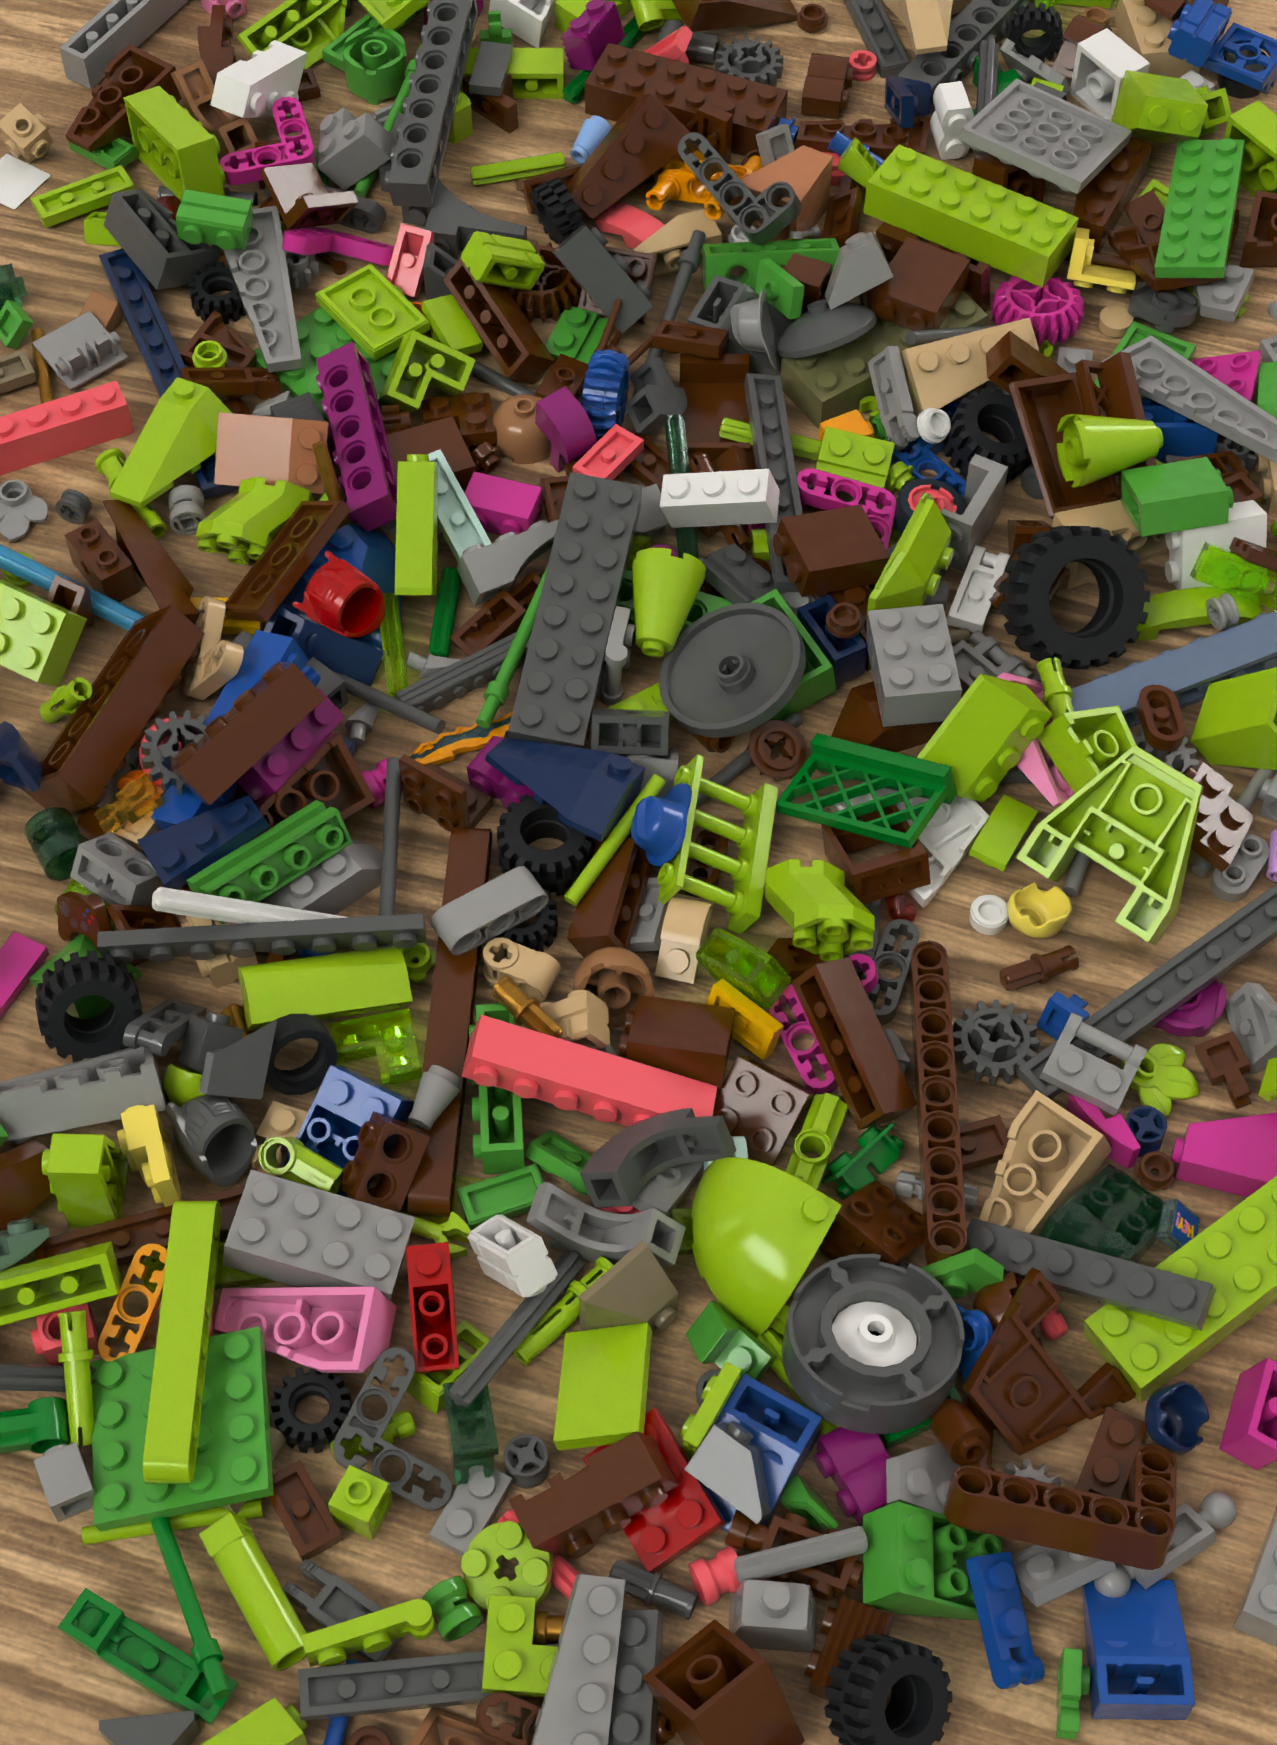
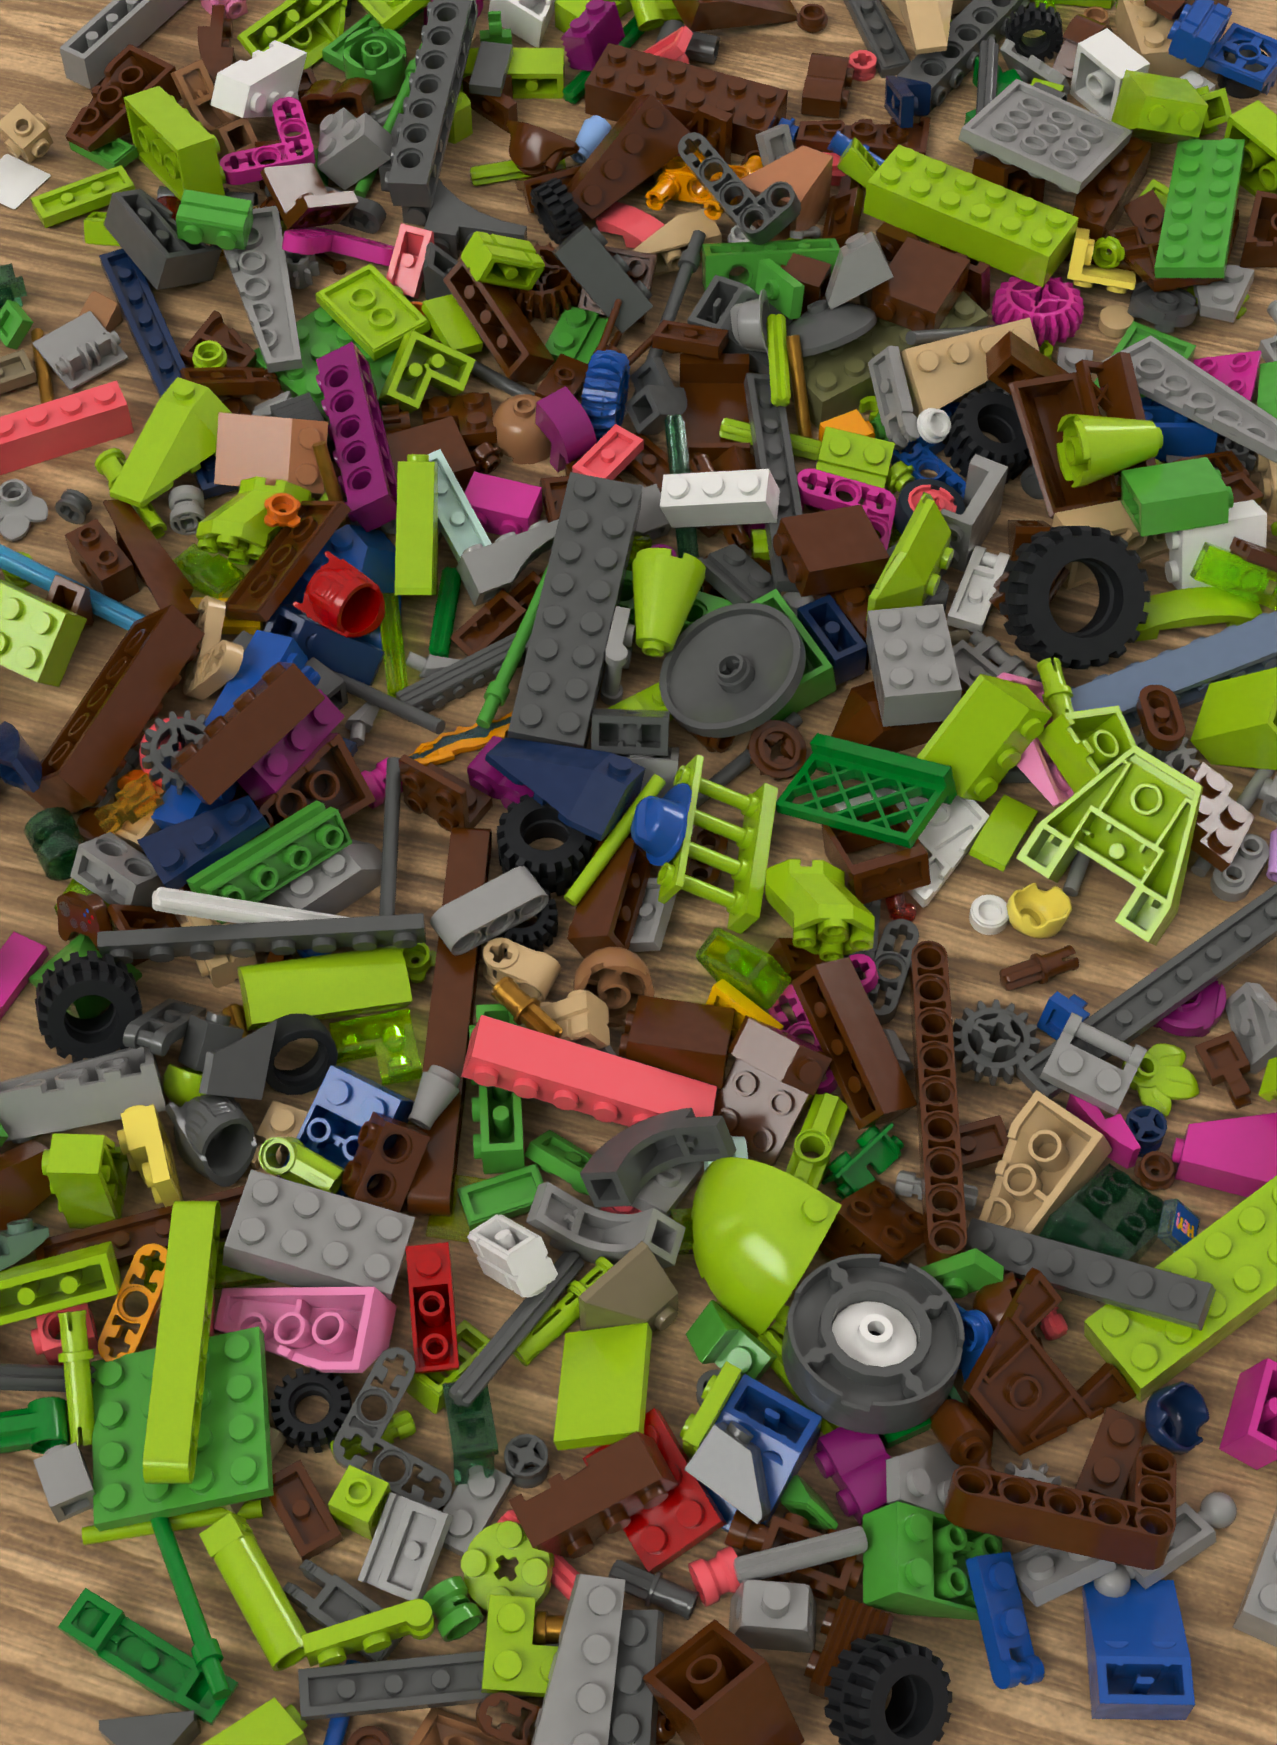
(65, 700): lime pin -> none
(207, 573): none -> clear neon green slope
(212, 281): black tyre -> none
(282, 511): none -> orange plate
(330, 96): none -> reddish brown brick
(405, 1547): none -> light grey plate
(438, 1232): lime bar -> none
(537, 149): none -> reddish brown hat
(682, 935): tan brick -> none
(751, 60): dark grey gear -> none
(778, 360): none -> lime axle
(780, 1055): none -> slope
(799, 386): none -> pearl gold bar
(844, 620): reddish brown plate -> none
(949, 117): white brick -> none
(1072, 1682): bright green plate -> none
(1103, 257): none -> lime plate
(1222, 611): light grey bush -> none

